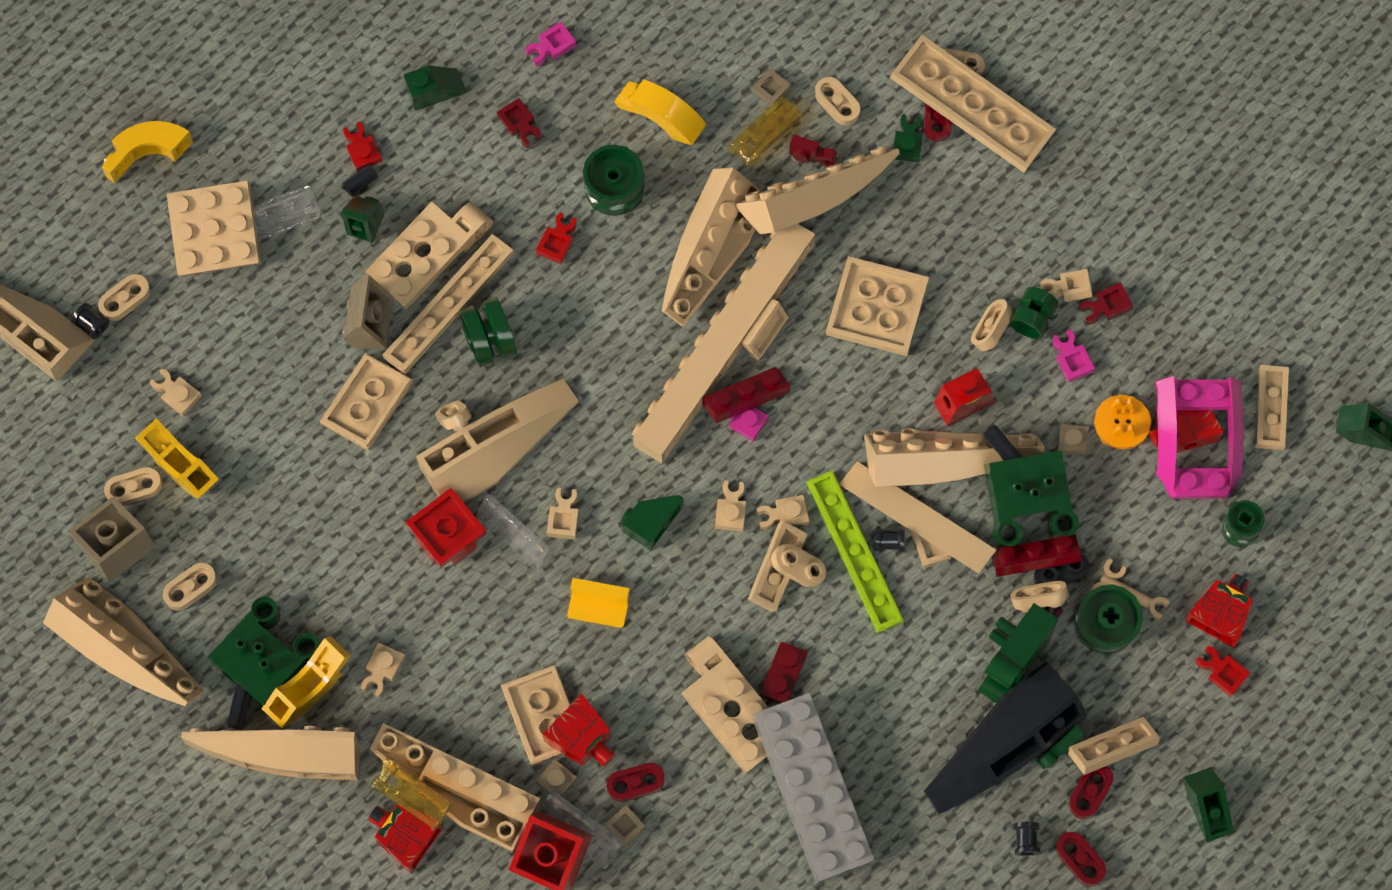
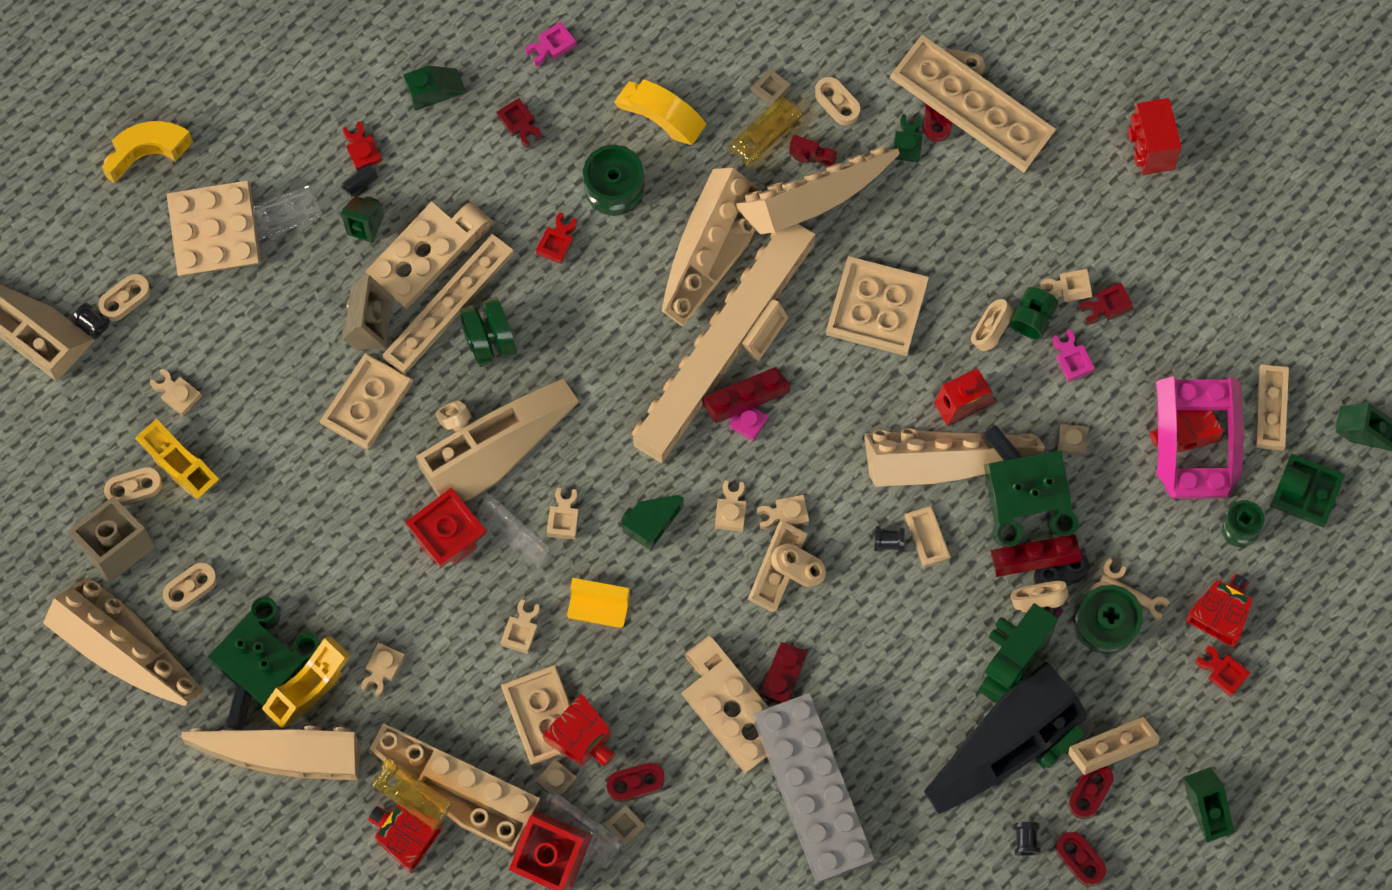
(521, 632): none -> tan plate
(855, 552): lime tile -> none
(919, 519): tan sticker -> none
(1122, 435): light orange plate -> none
(1154, 136): none -> red brick
(1307, 490): none -> dark green plate

